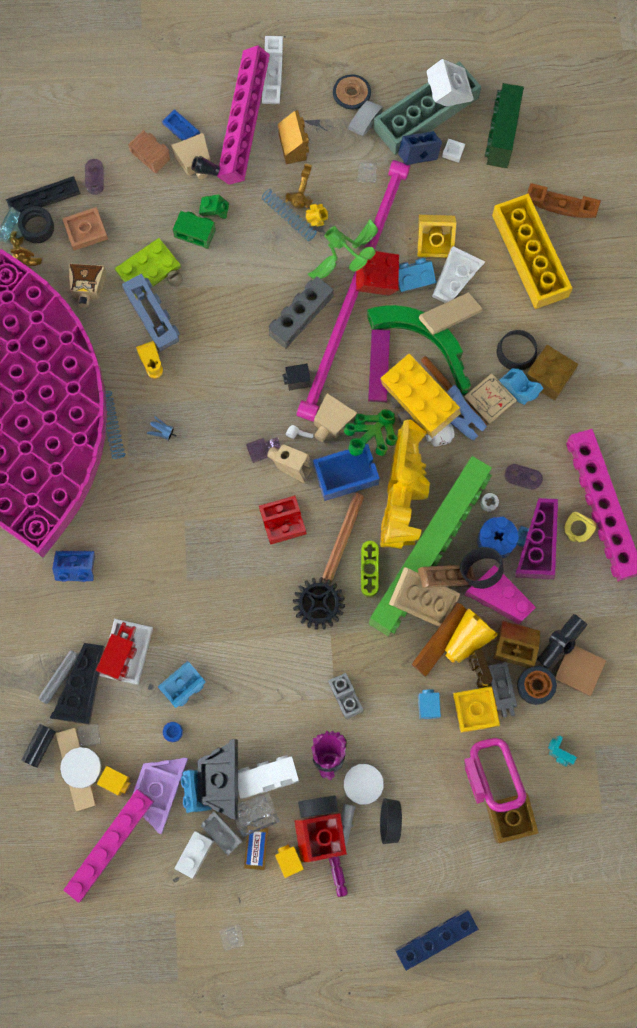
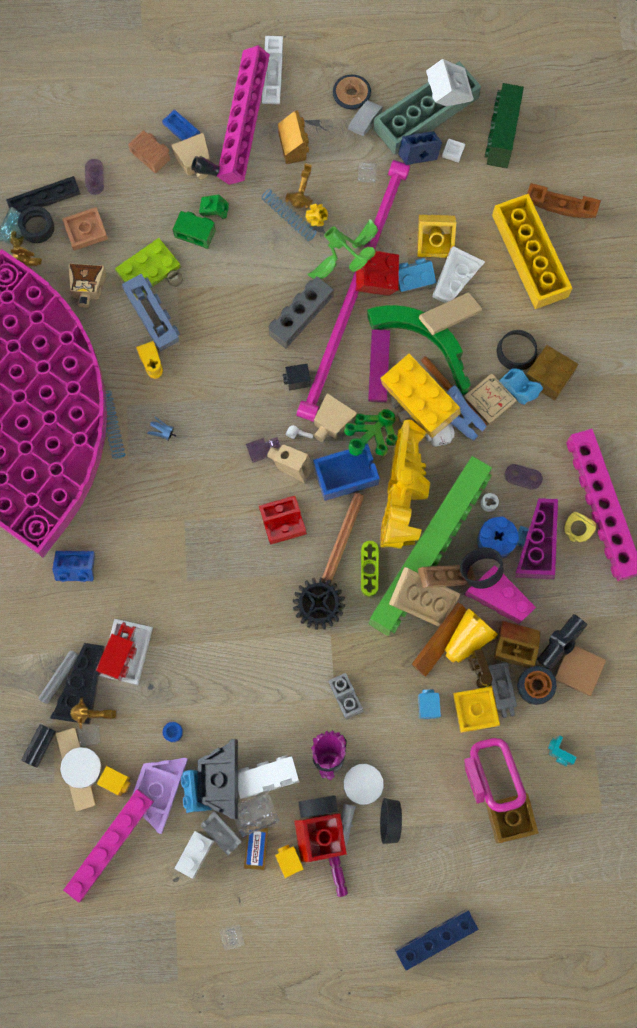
(81, 712): none -> pearl gold piece
(182, 685): dark azure bracket -> none

